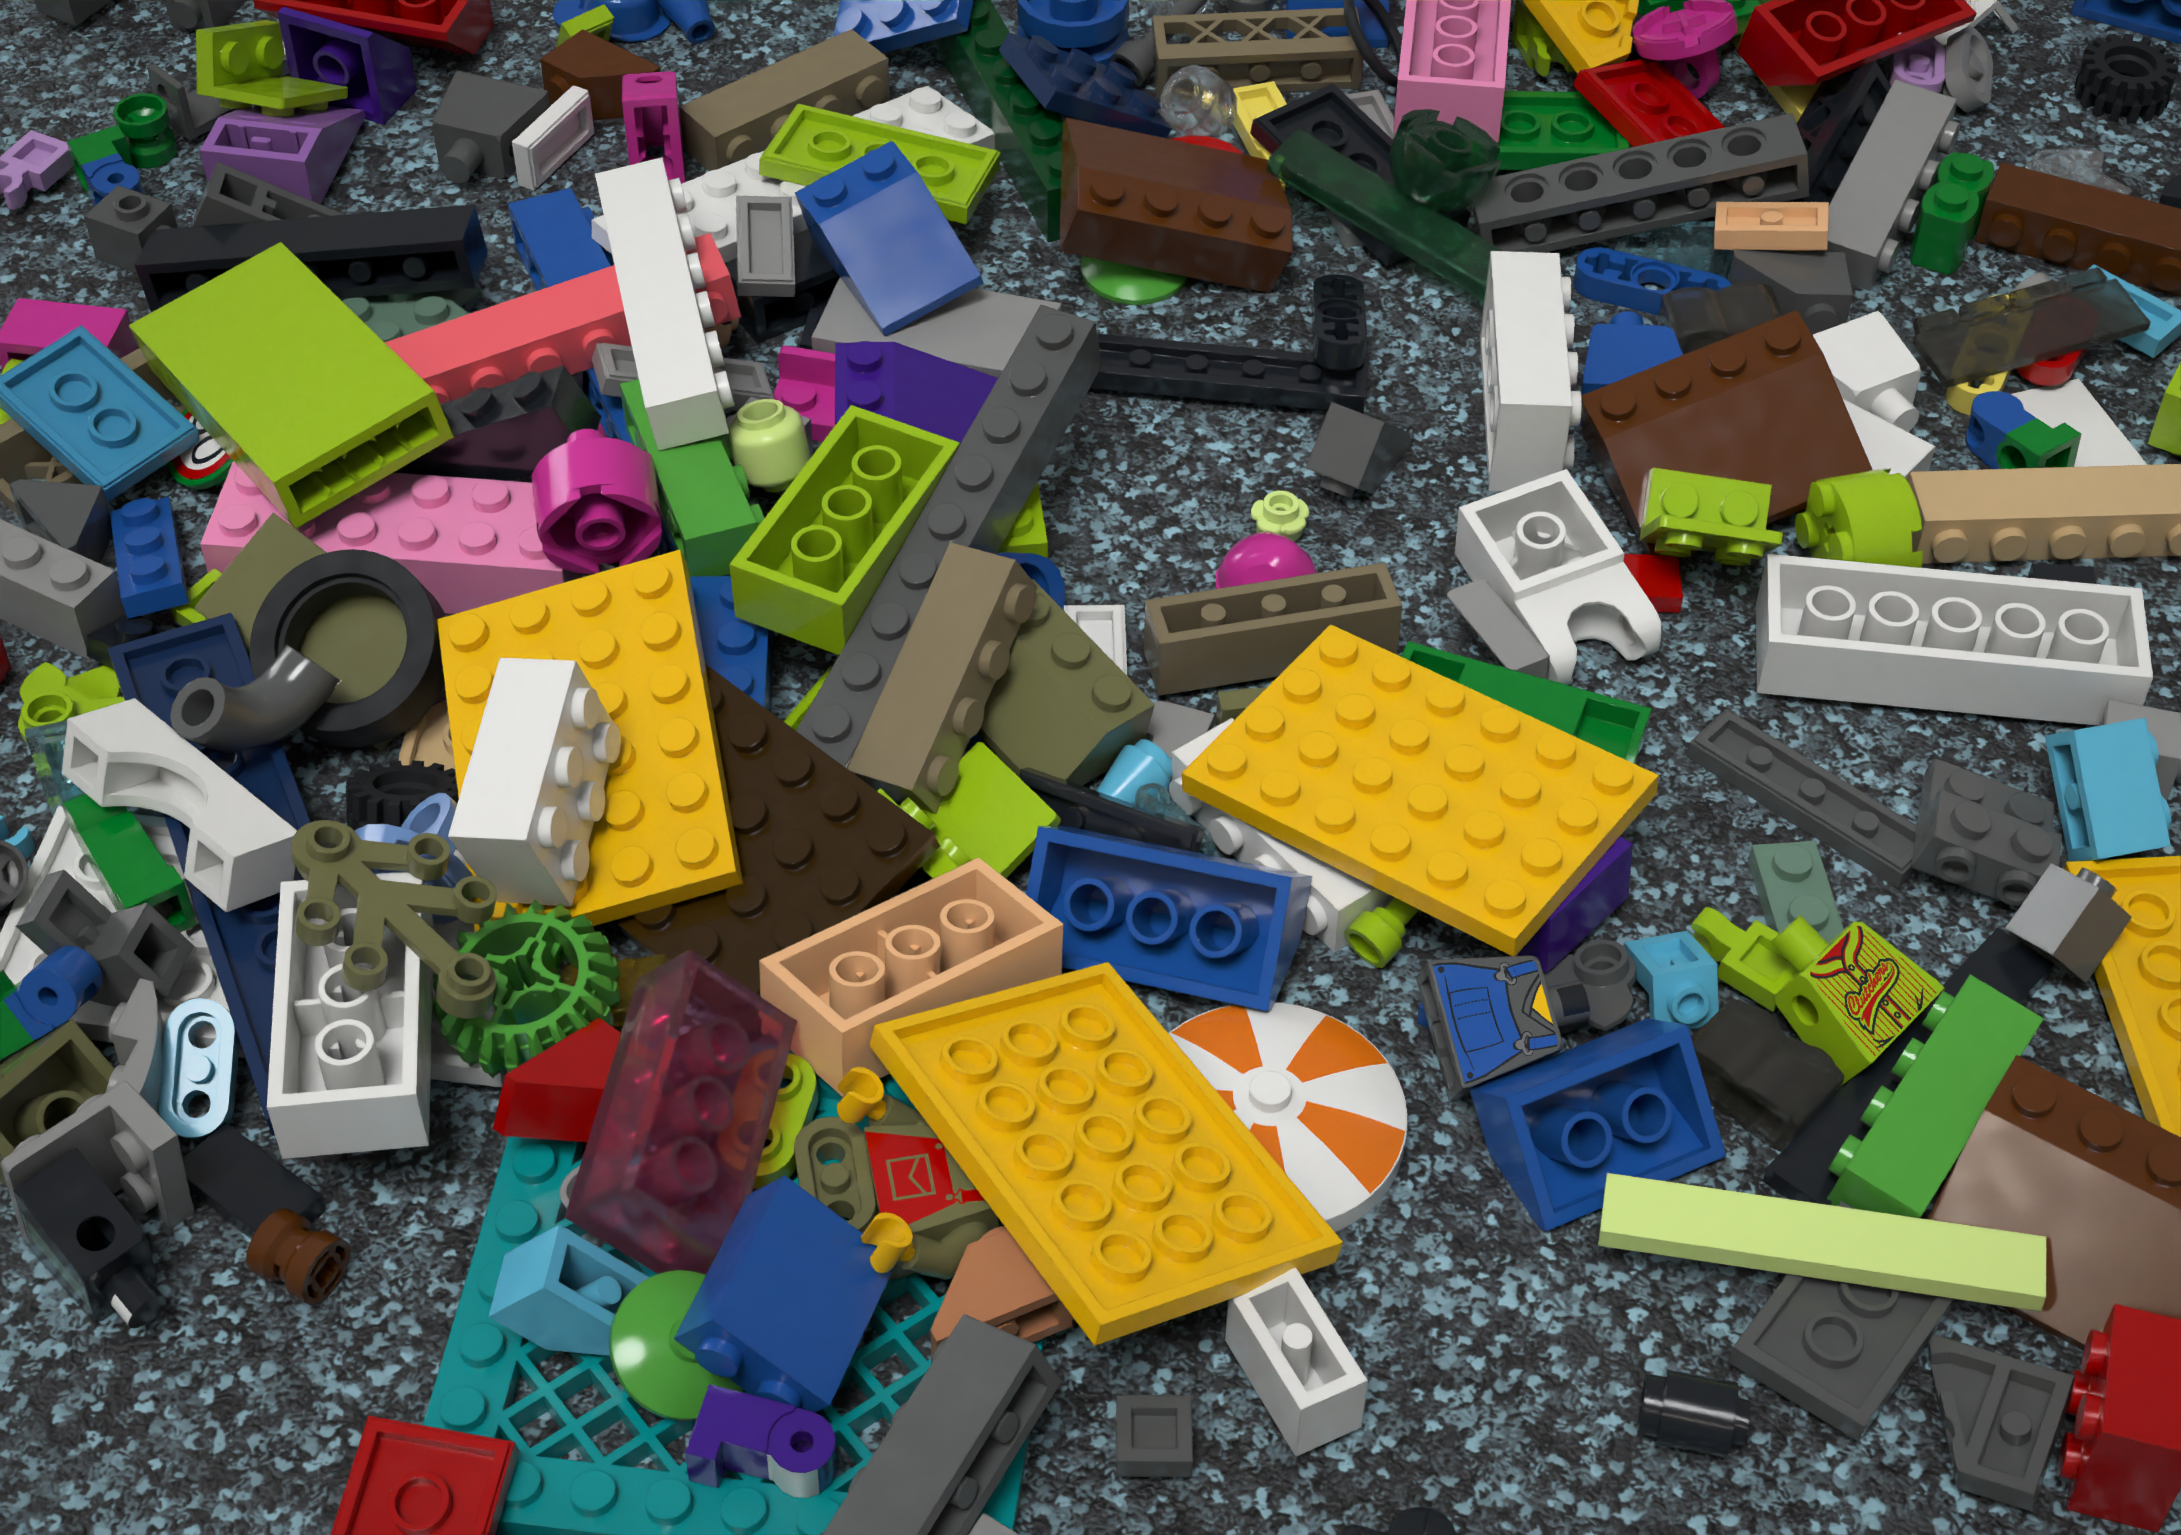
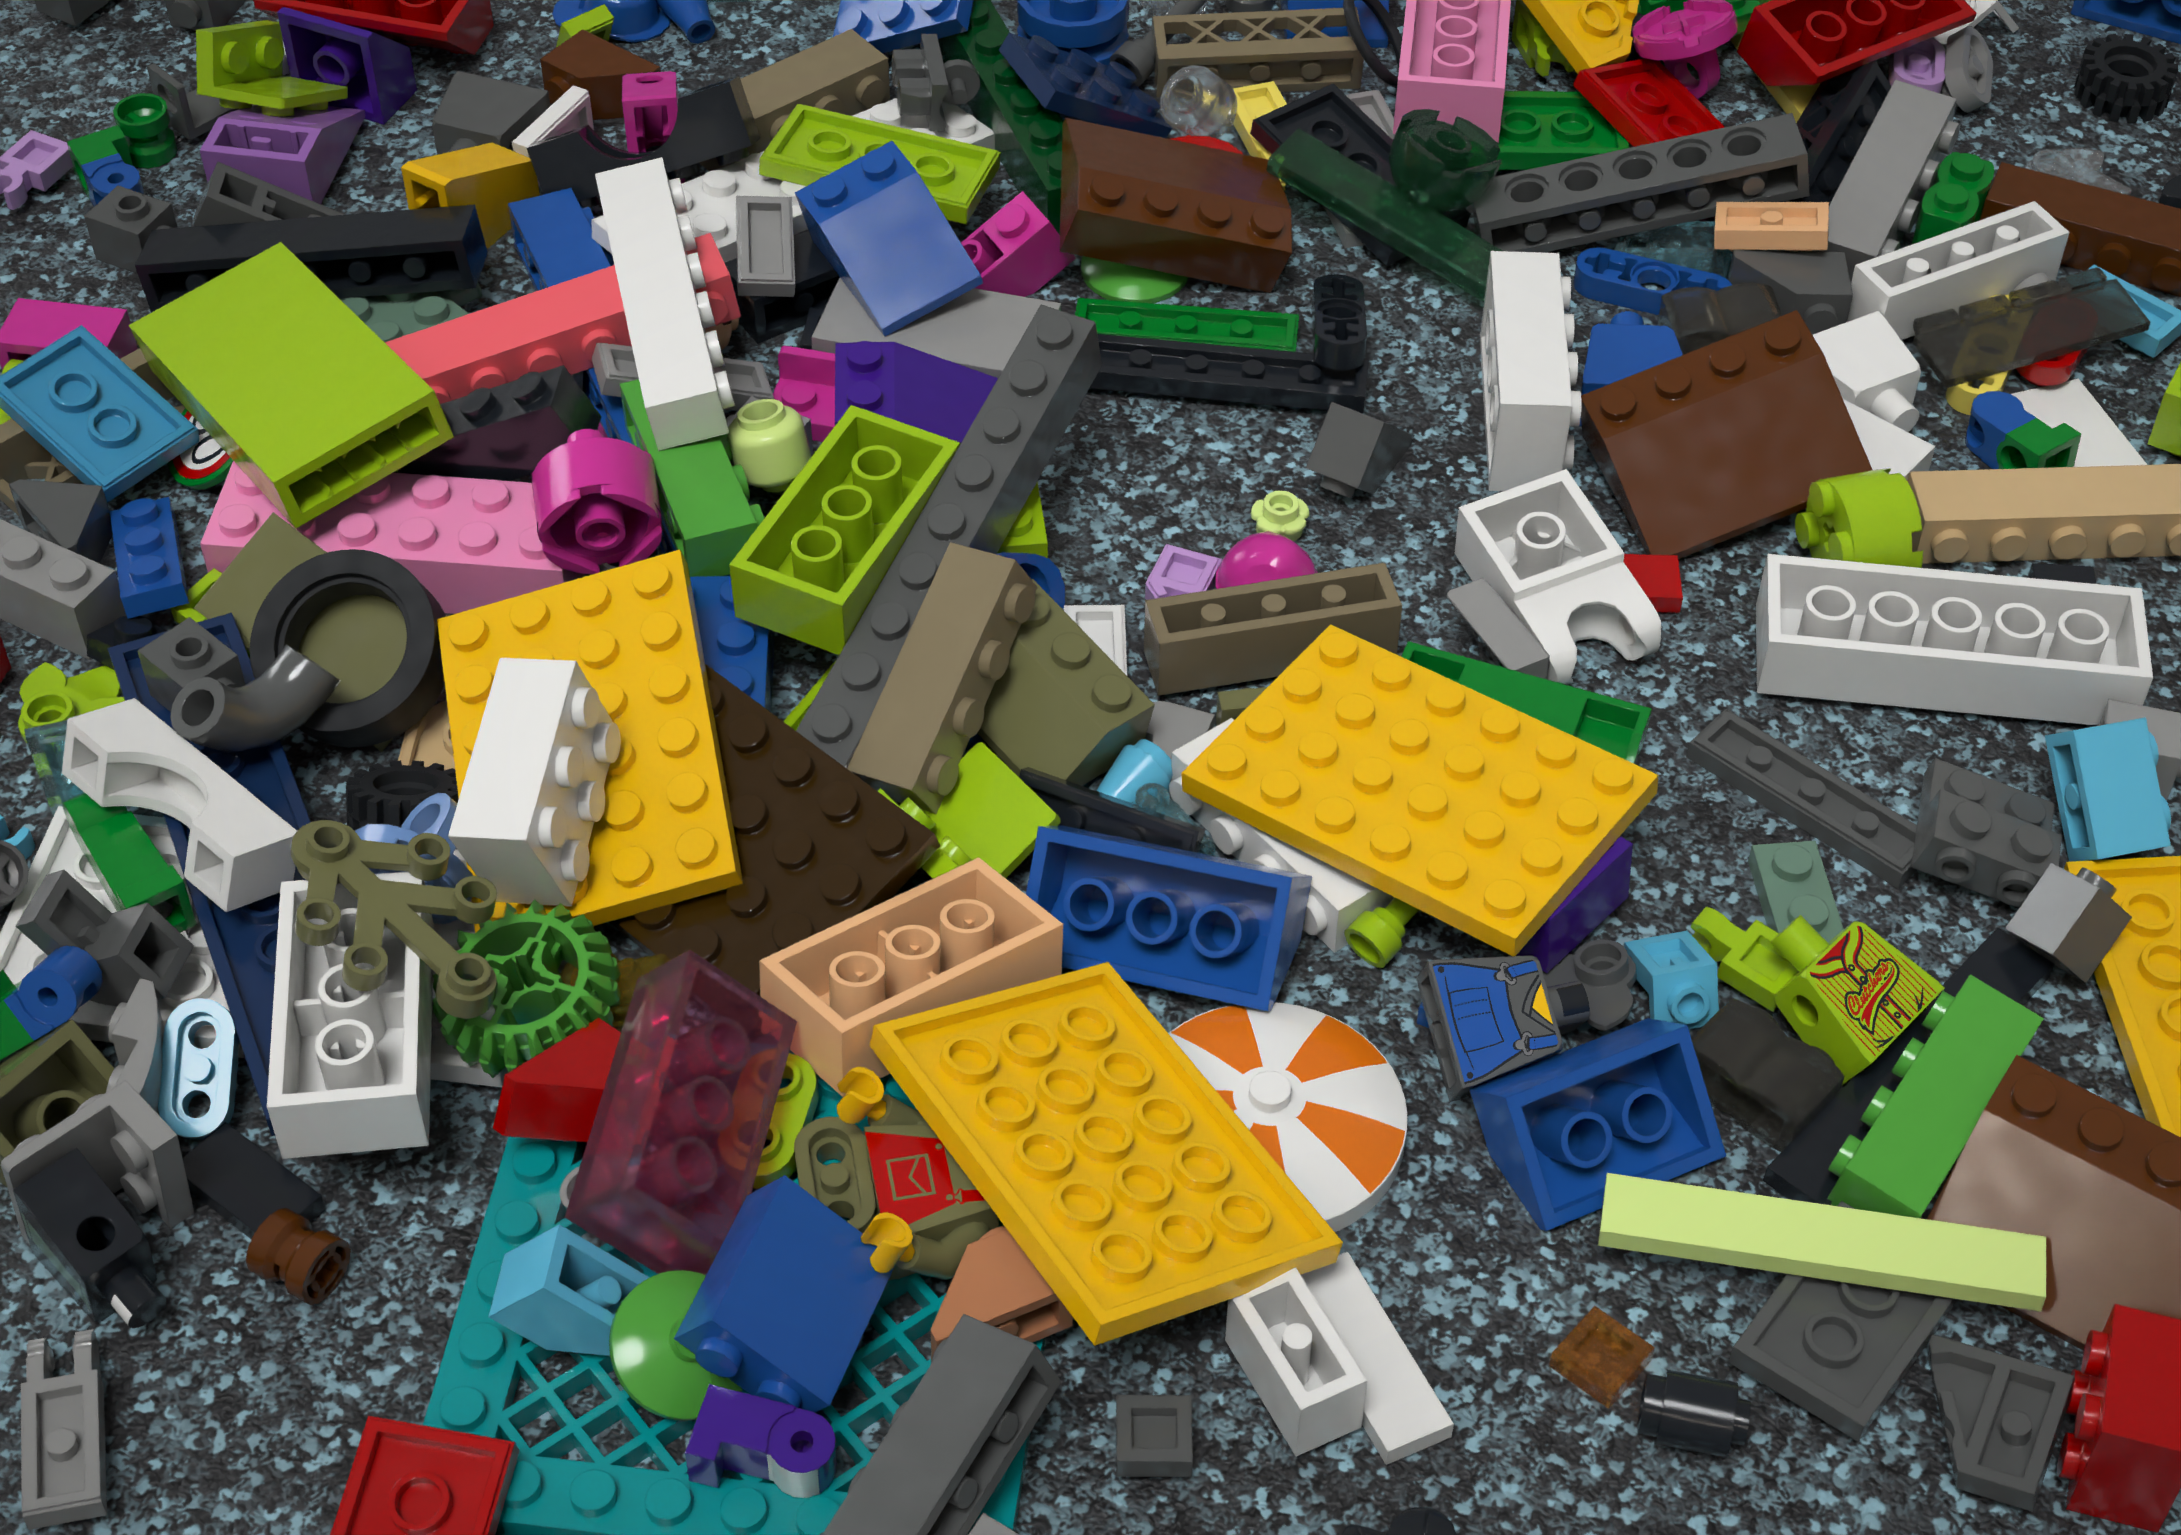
(63, 1436): none -> light grey hinge
(183, 656): none -> dark grey brick
(470, 176): none -> yellow slope
(707, 126): none -> black arch
(926, 81): none -> dark grey hips
(1016, 249): none -> dark pink slope
(1181, 572): none -> lavender tile
(1192, 323): none -> green tile
(1399, 1402): none -> white tile
(1601, 1357): none -> clear orange tile
(1707, 515): lime bracket -> none
(1958, 267): none -> white brick

